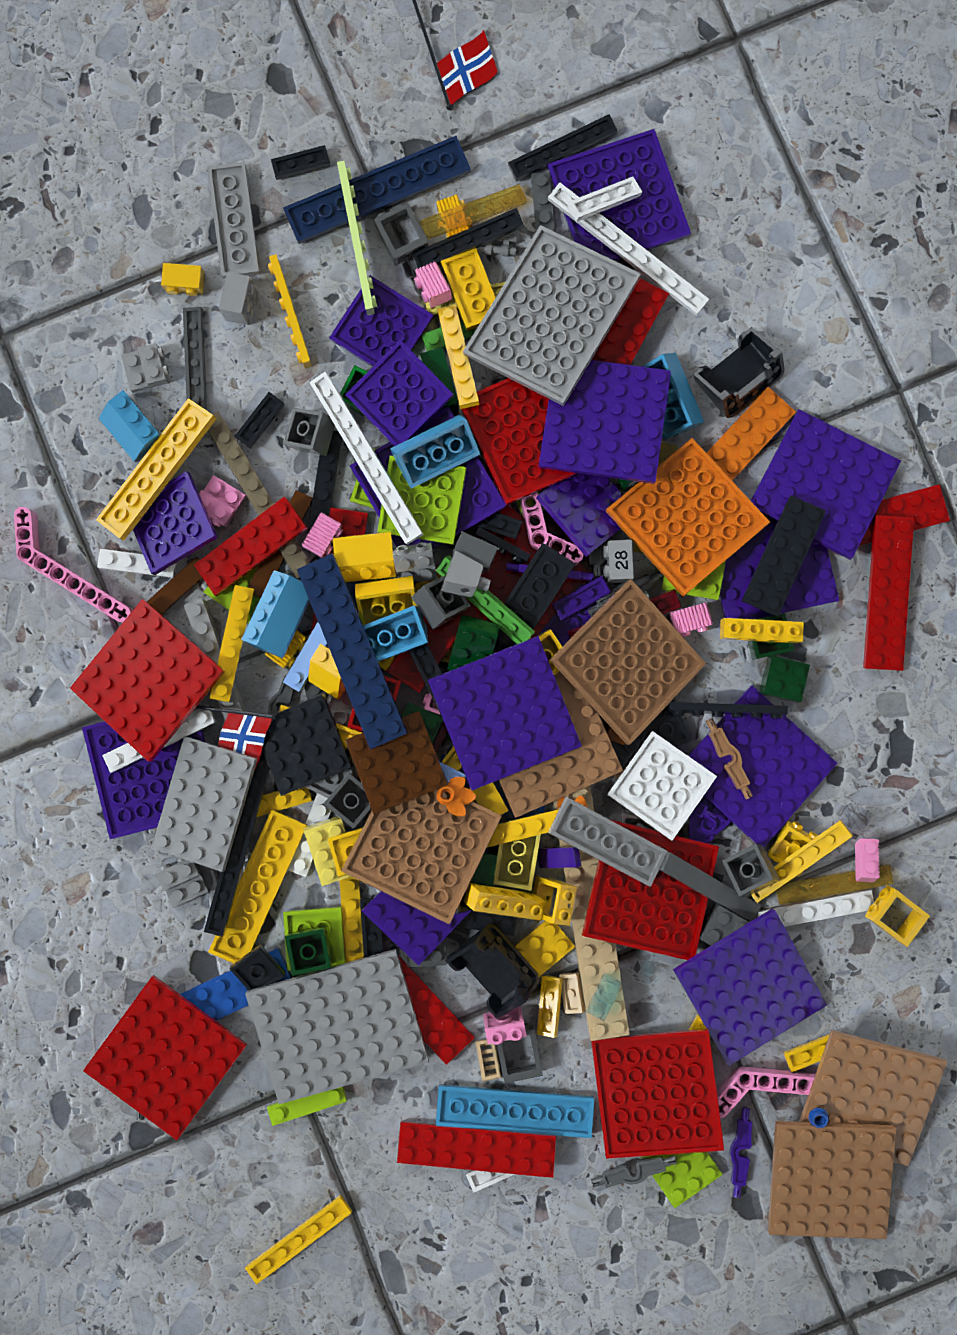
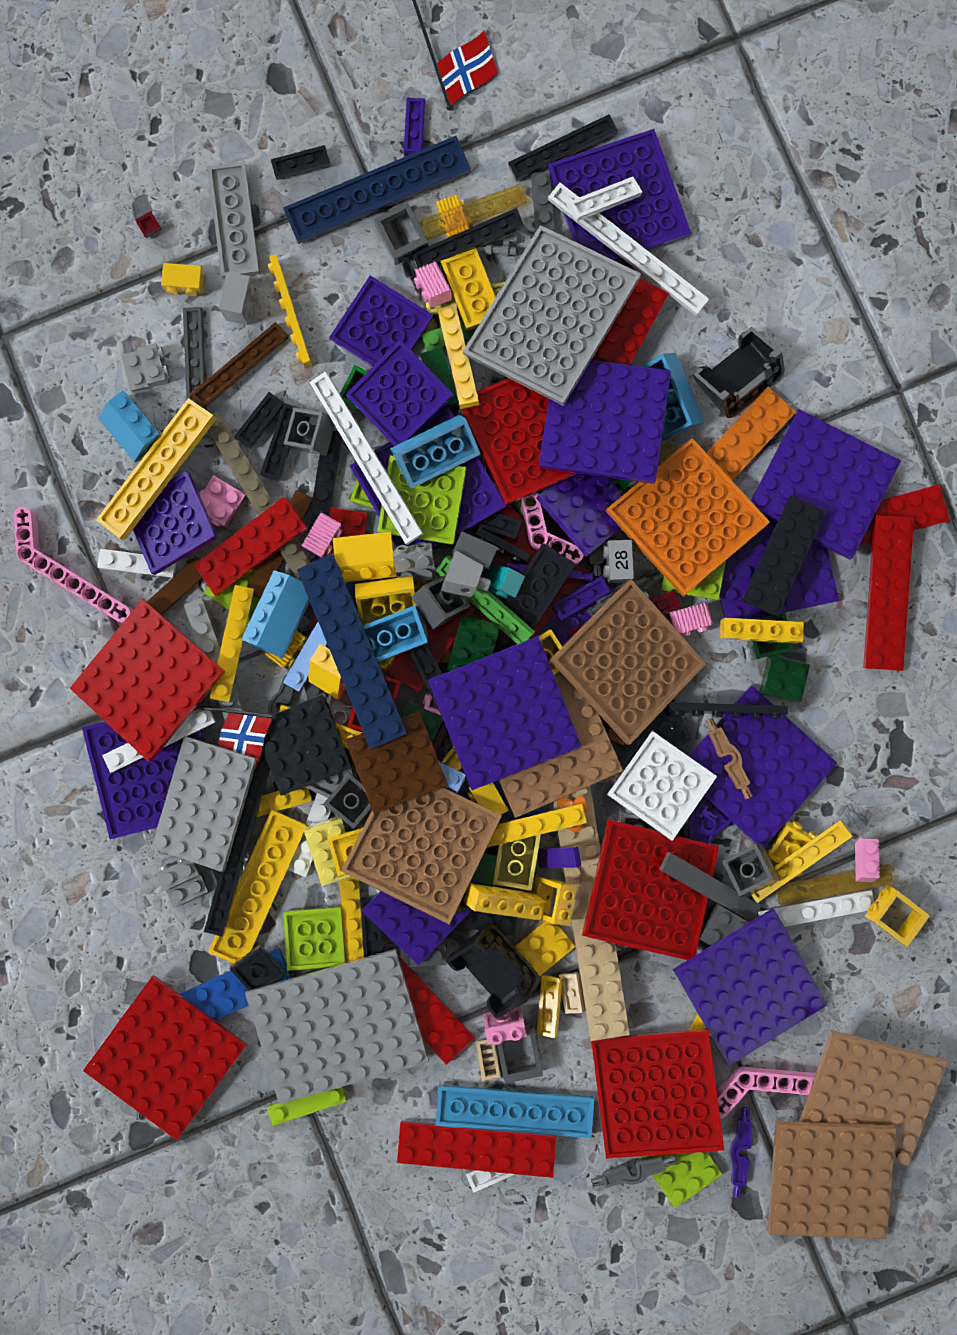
(148, 224): none -> dark red plate
(239, 365): none -> reddish brown tile
(277, 451): none -> black plate
(298, 1239): yellow plate -> none
(309, 950): dark green brick -> none
(356, 229): yellowish green plate -> none
(414, 125): none -> dark purple tile
(458, 796): orange plate -> none
(504, 581): none -> teal brick
(604, 997): clear light blue slope -> none
(607, 841): light grey plate -> none
(805, 1054): yellow plate -> none
(821, 1121): blue plate -> none

